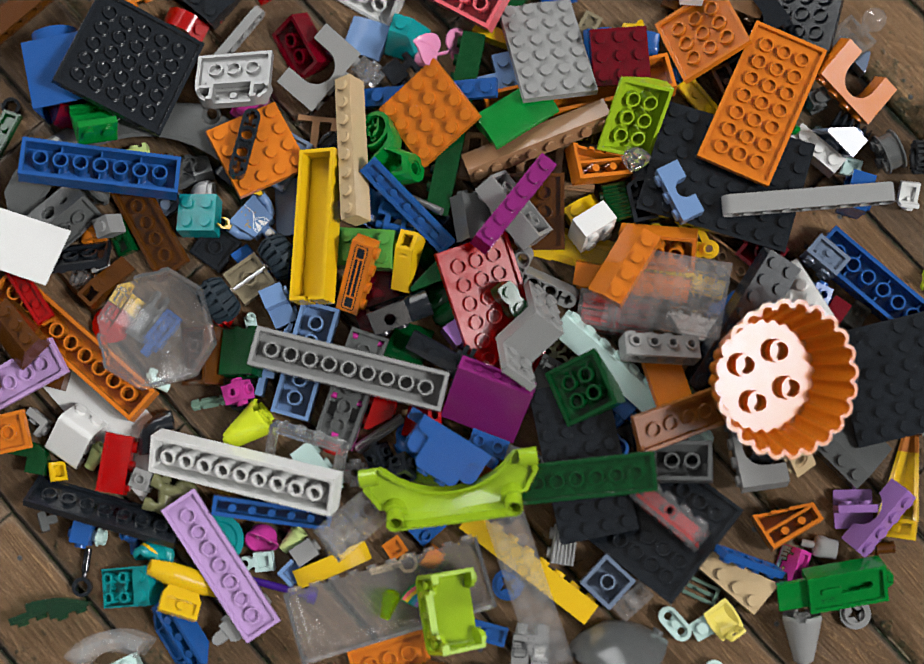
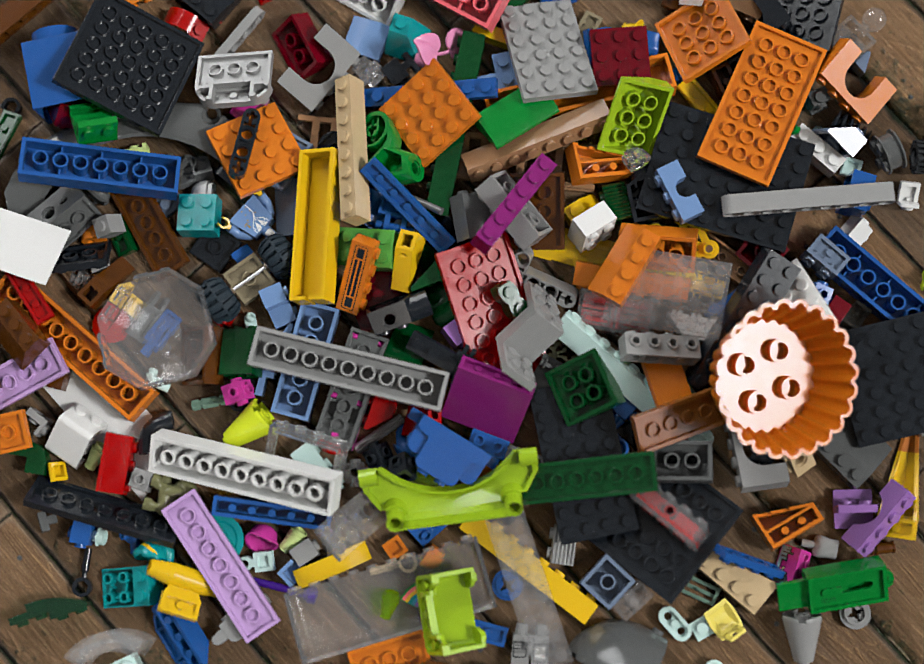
(857, 229): none -> white brick

